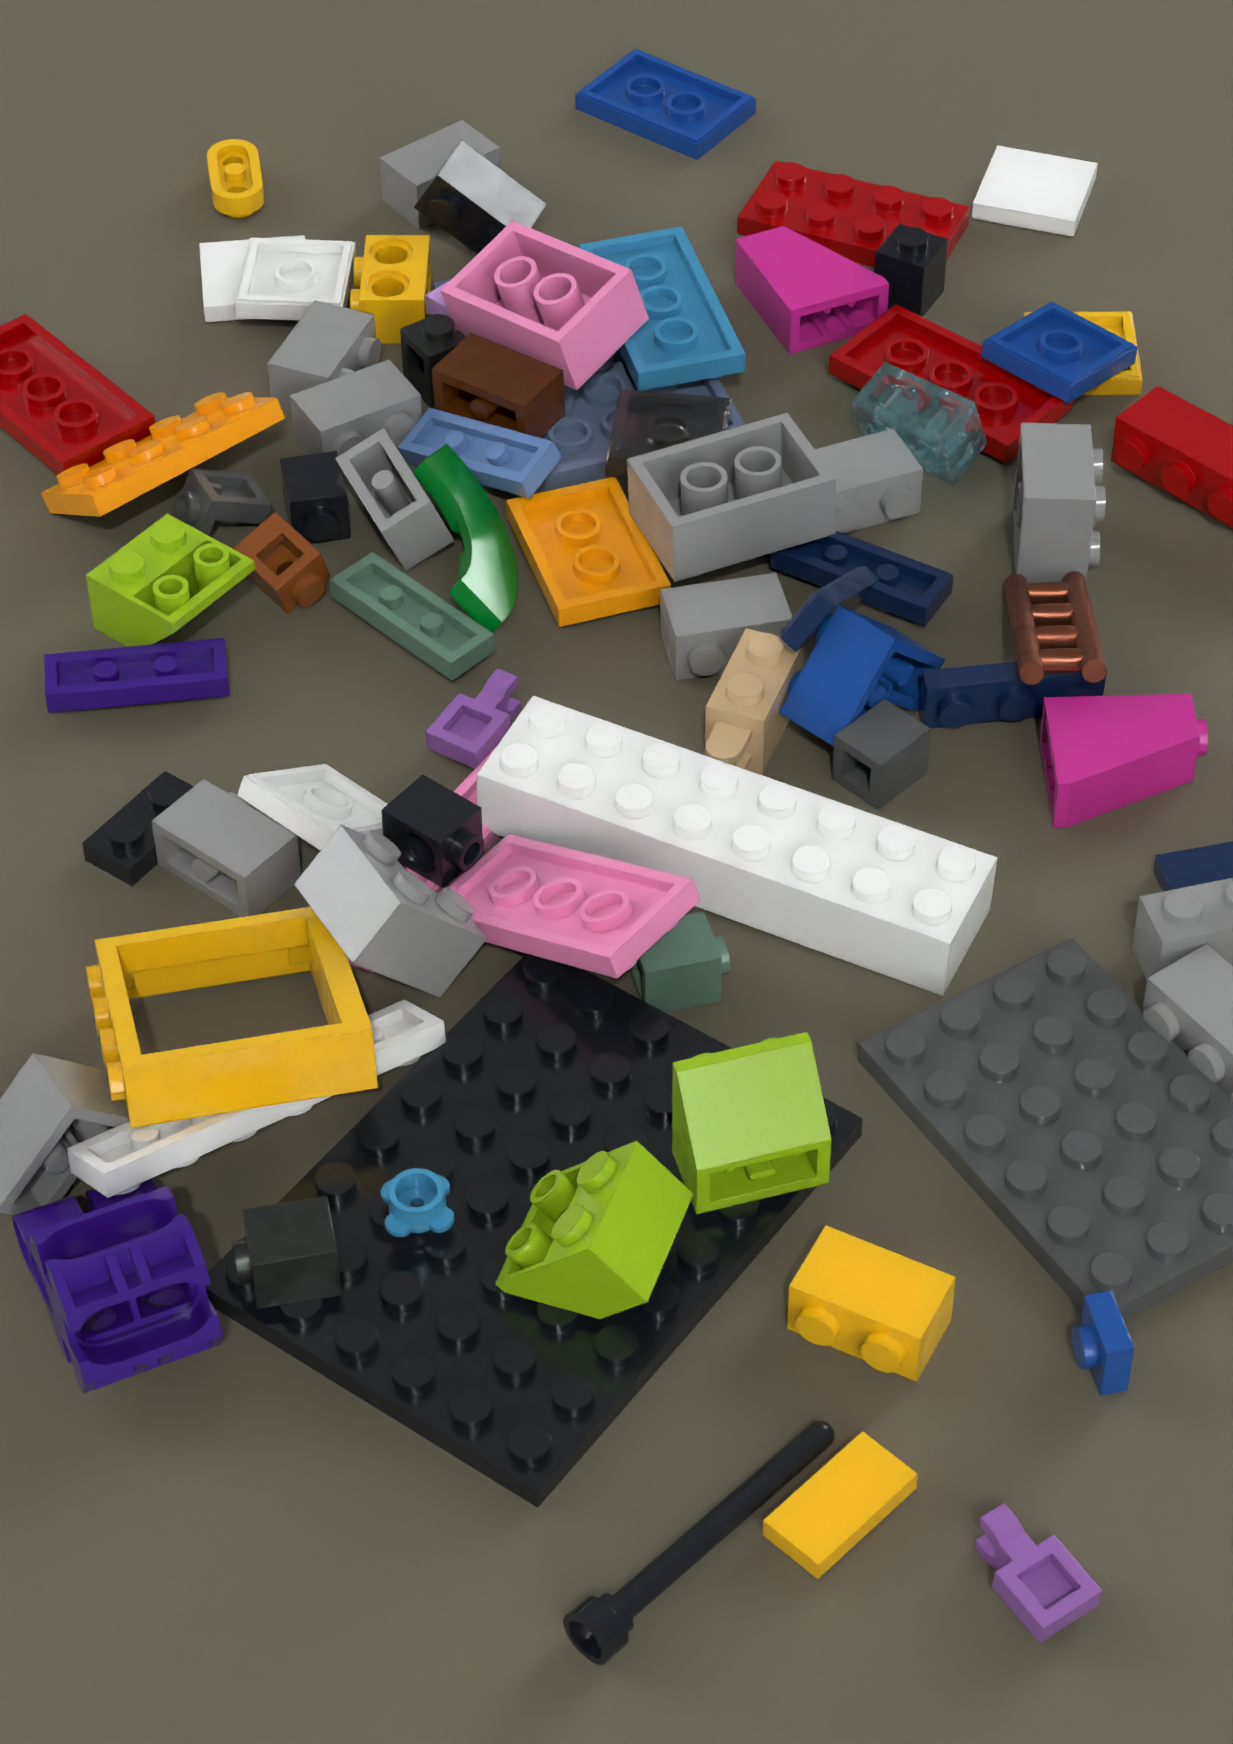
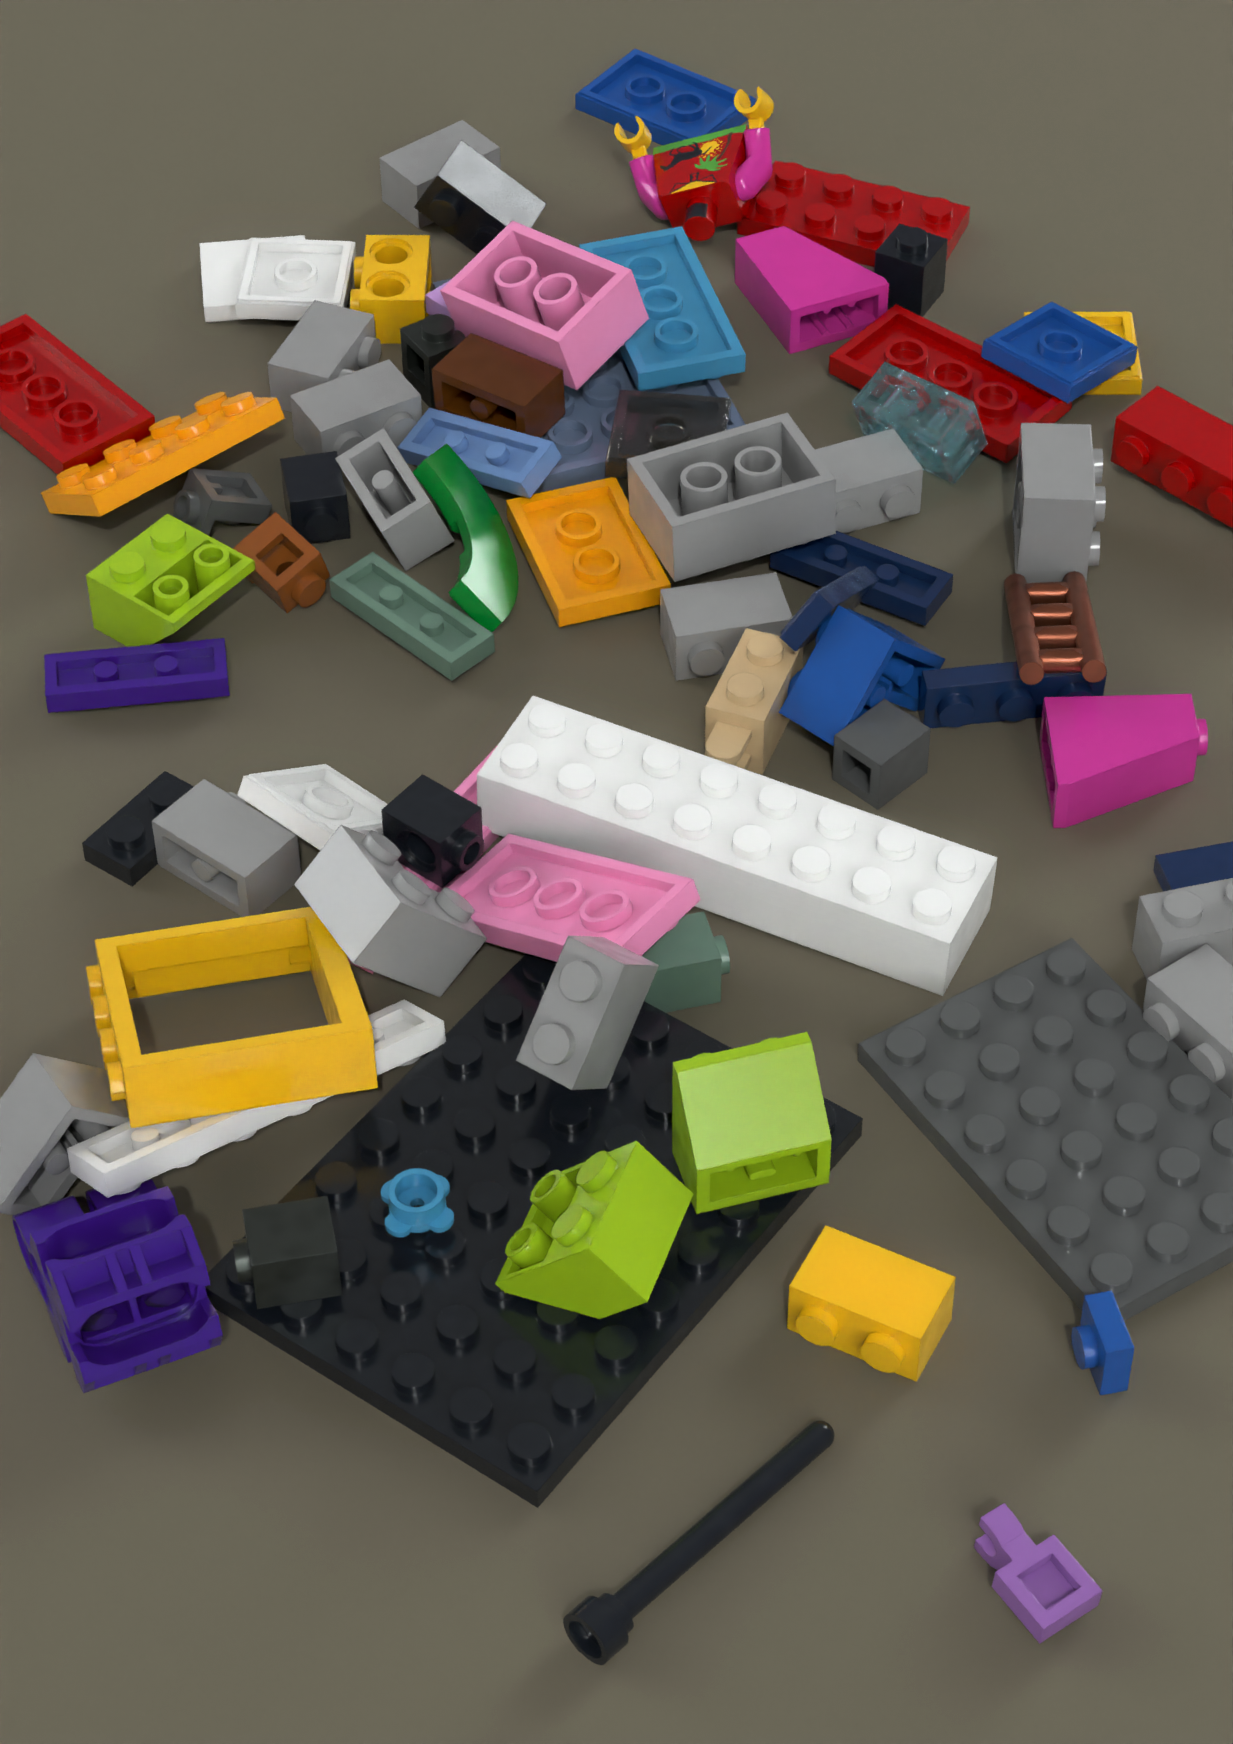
(235, 178): yellow plate -> none
(476, 726): medium lavender plate -> none
(587, 1012): none -> light grey brick
(705, 177): none -> torso
(839, 1504): yellow tile -> none
(1034, 191): white tile -> none

